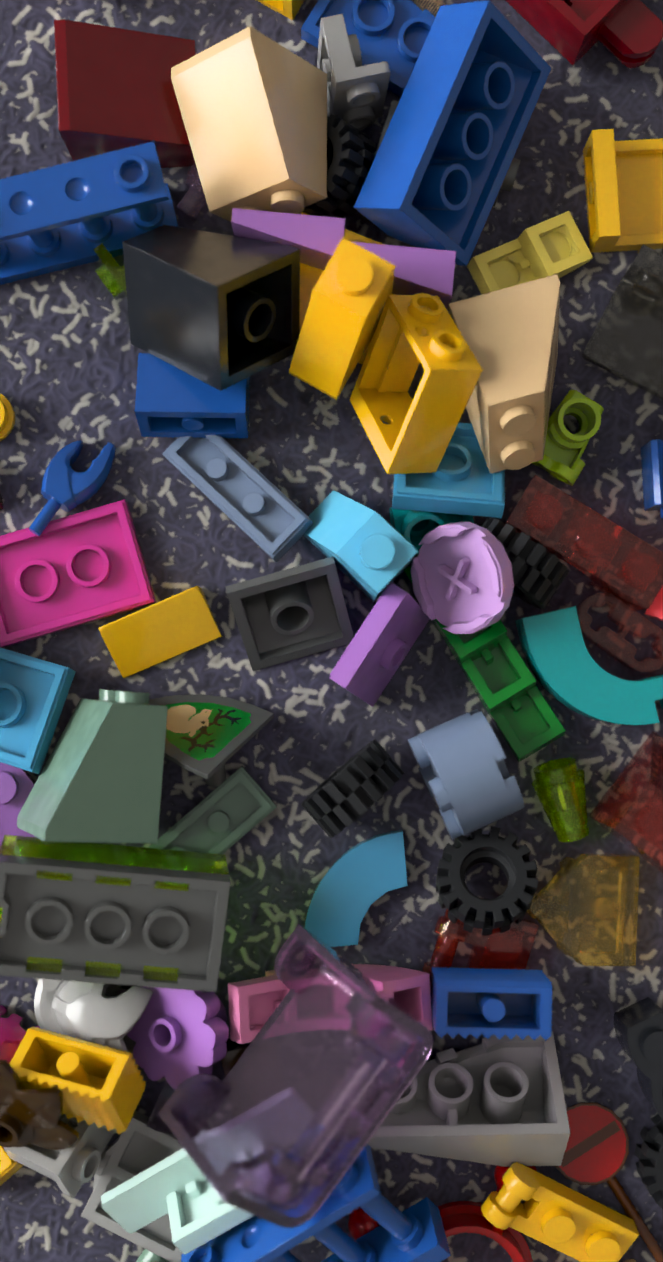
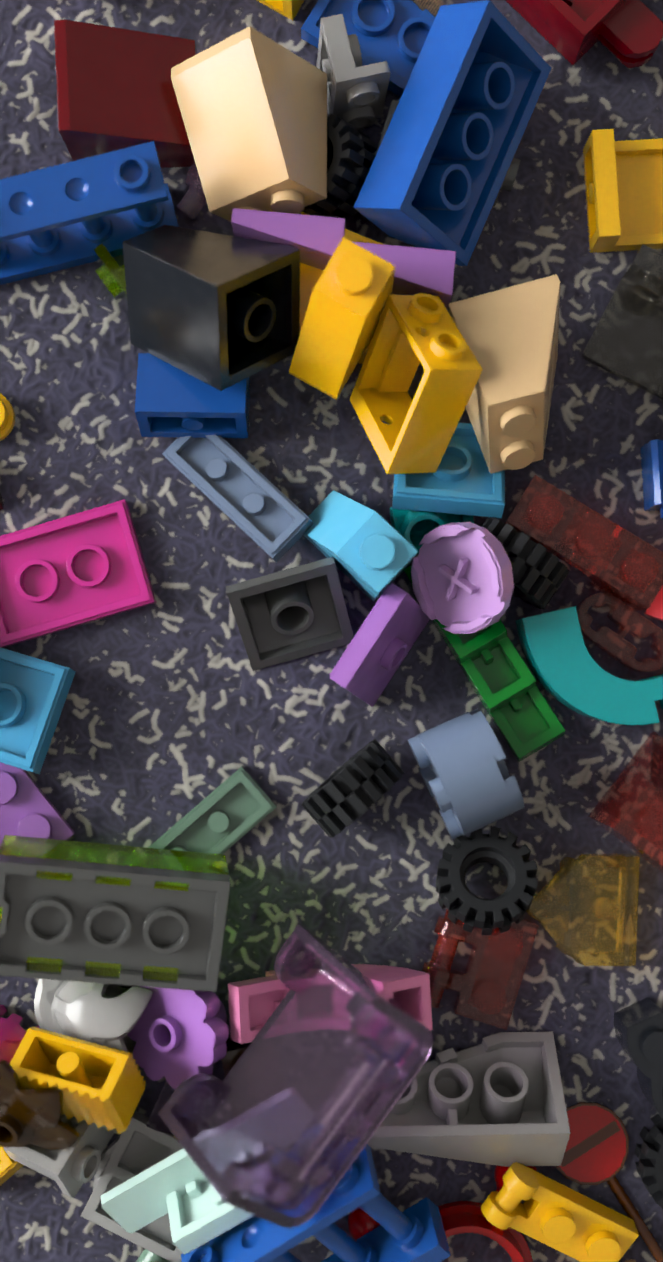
(69, 488): blue hand -> none
(102, 774): sand green slope -> none
(160, 631): yellow slope -> none
(208, 731): shield -> none
(353, 885): dark azure tile -> none
(491, 1002): blue brick -> none
(537, 253): light yellow slope -> none
(563, 448): lime plate -> none
(563, 797): clear neon green cone -> none

